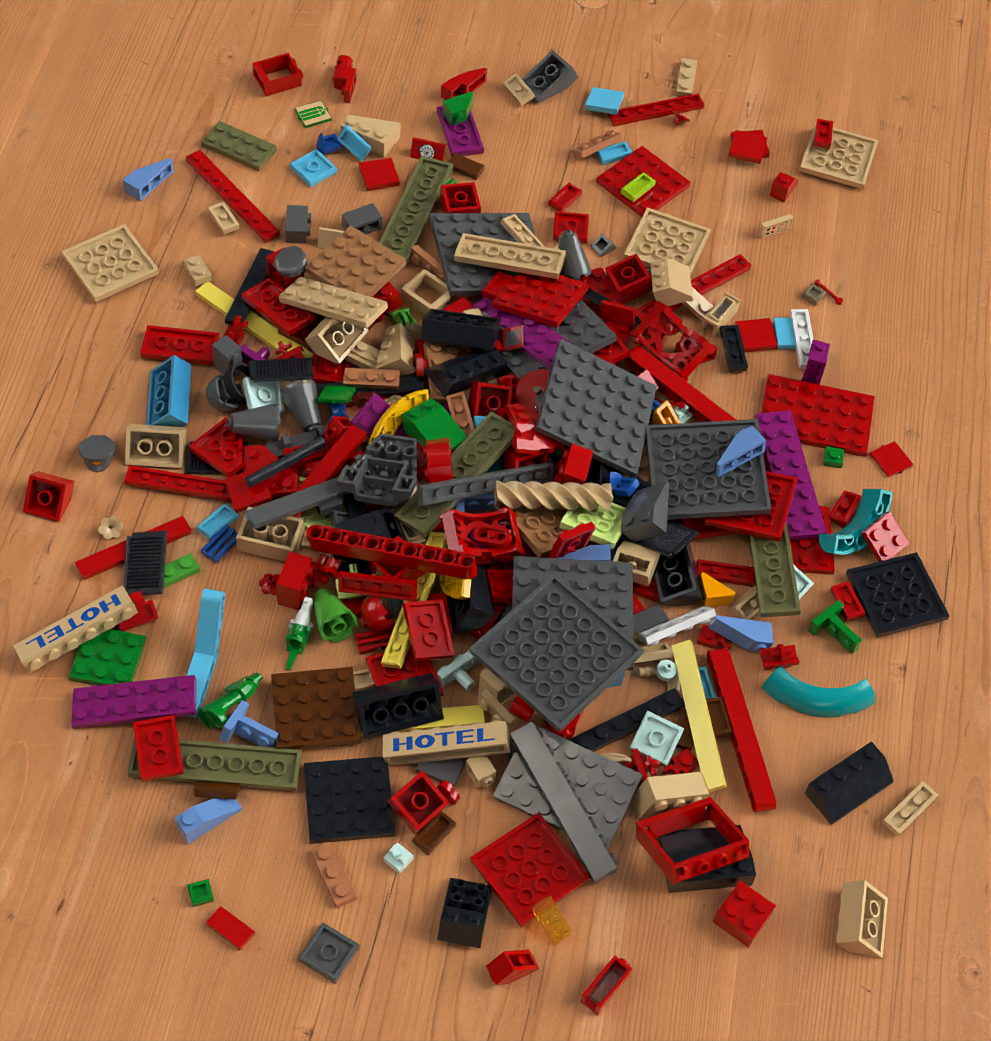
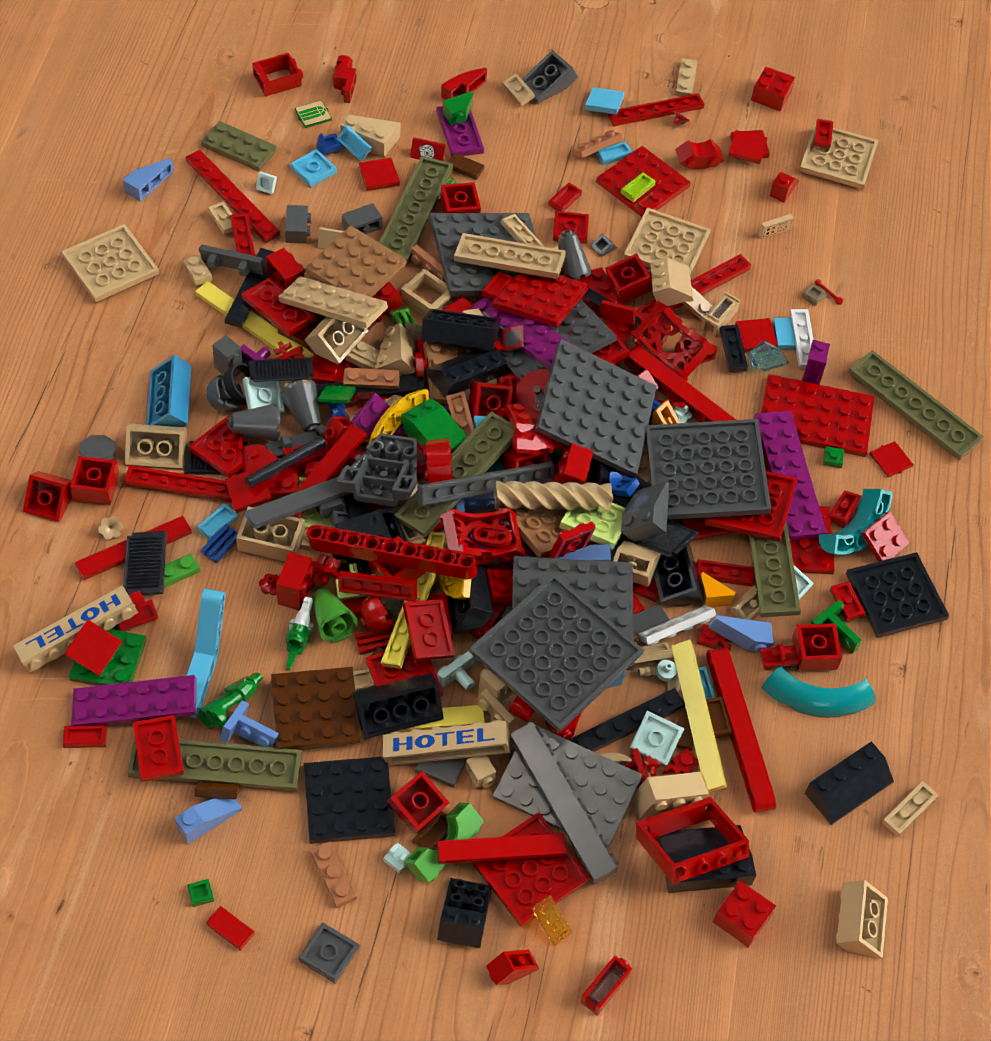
(84, 736): none -> red tile
(93, 647): none -> red tile
(94, 480): none -> red brick
(187, 344): red plate -> none
(235, 330): red plate -> none
(242, 234): none -> red tile
(242, 262): none -> dark grey hinge
(266, 182): none -> light aqua tile
(290, 261): dark grey piece -> none
(448, 791): red tile -> none
(462, 824): none -> bright green arch
(501, 848): none -> red tile
(699, 155): none -> red brick
(744, 447): medium blue slope -> none
(767, 357): none -> clear light blue slope
(773, 88): none -> red brick
(817, 647): none -> red brick
(916, 405): none -> olive plate

